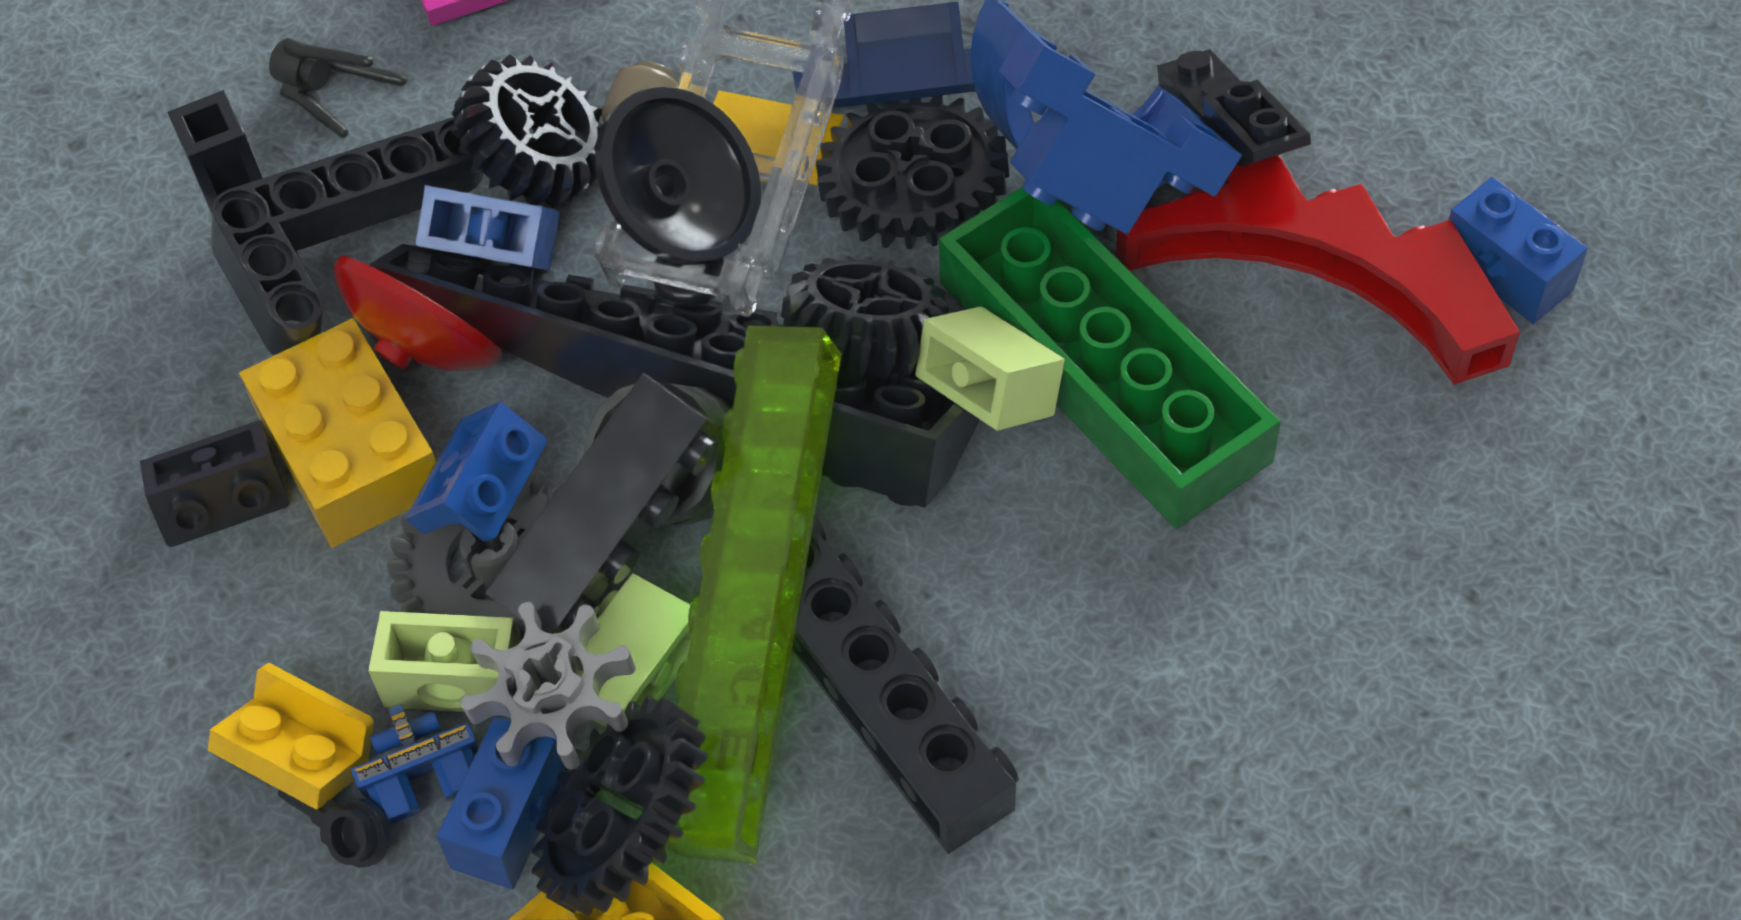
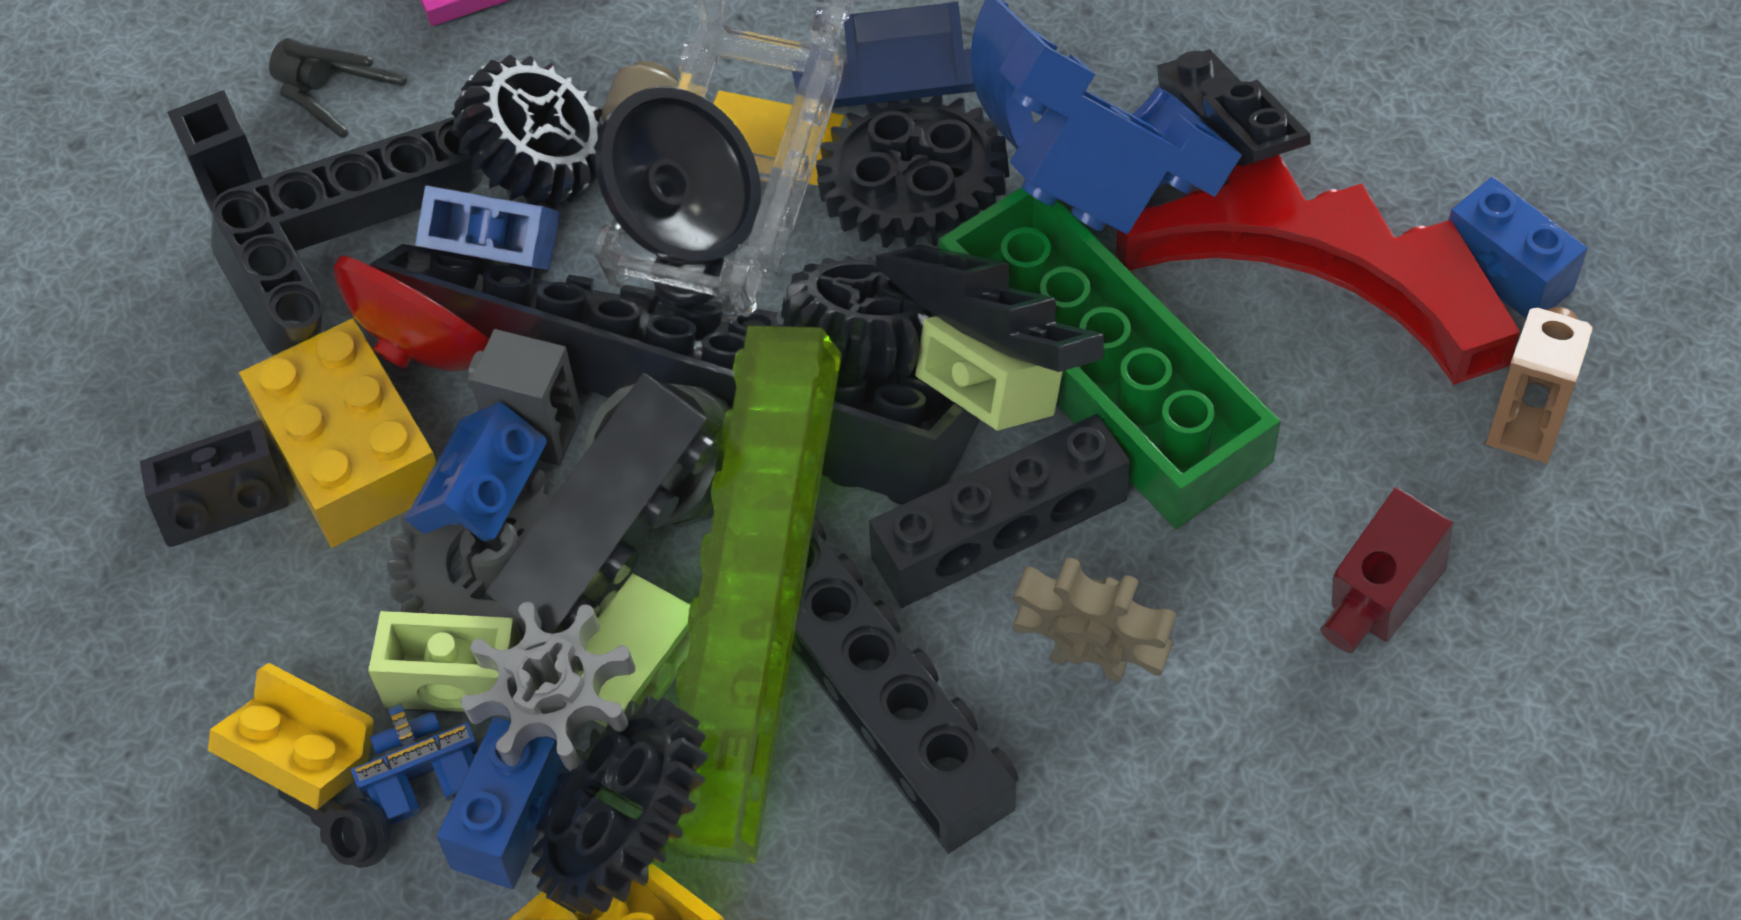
(532, 382): none -> dark grey brick
(977, 301): none -> black slope
(999, 510): none -> black brick
(1093, 620): none -> dark tan gear
(1387, 571): none -> dark red torso
(1546, 355): none -> medium nougat torso

